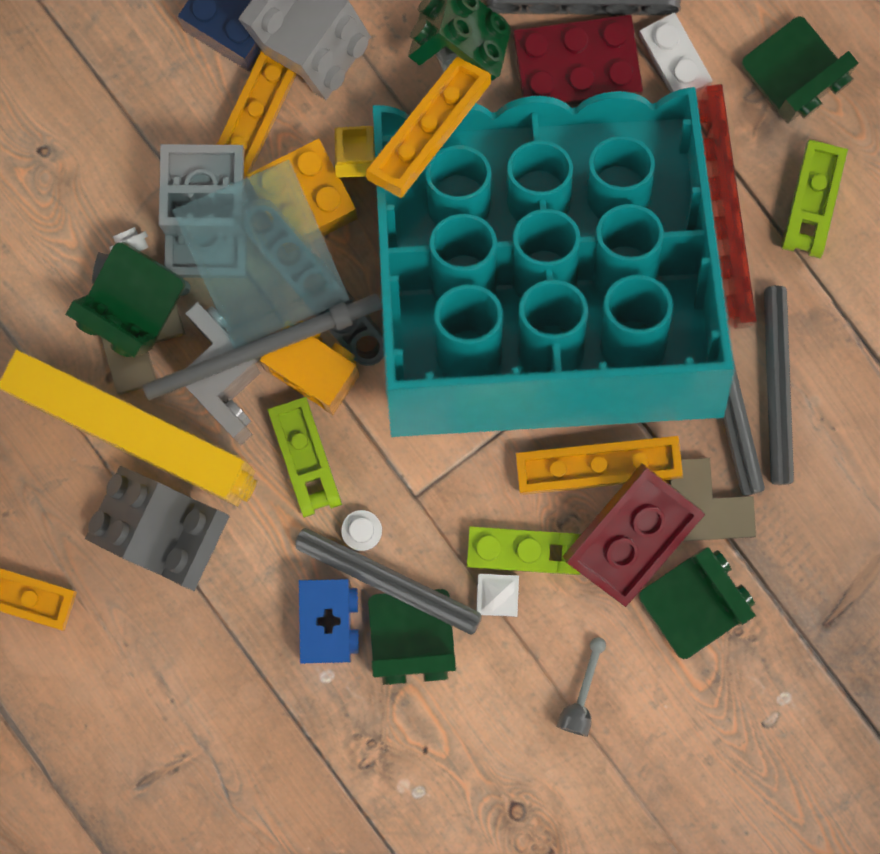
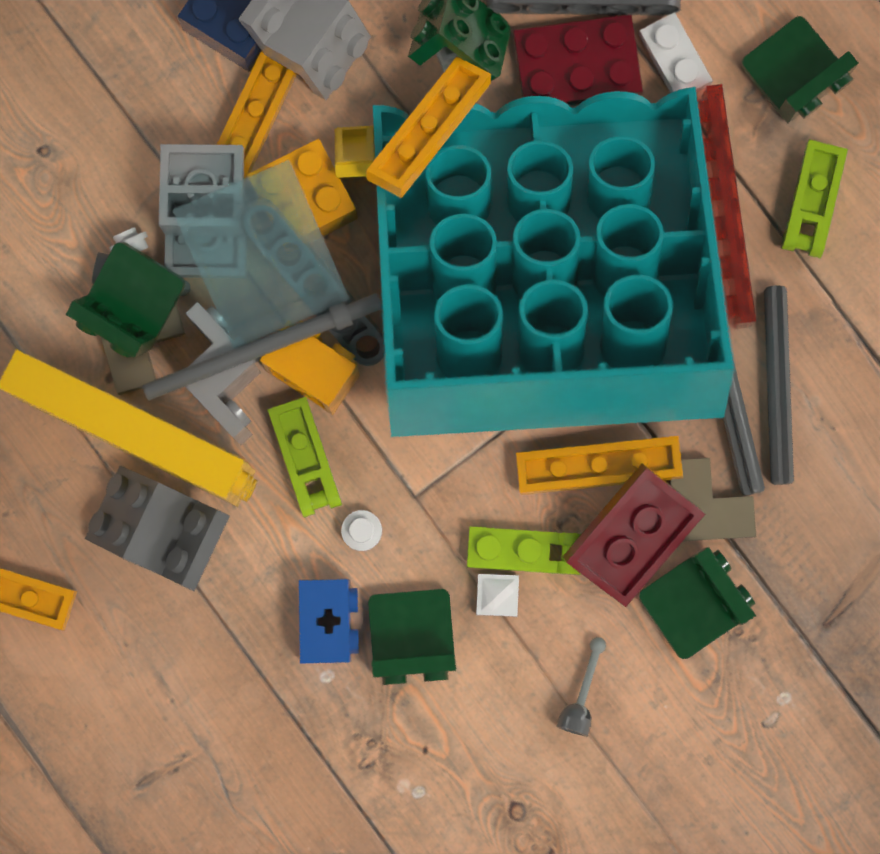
(388, 581): dark grey axle -> none

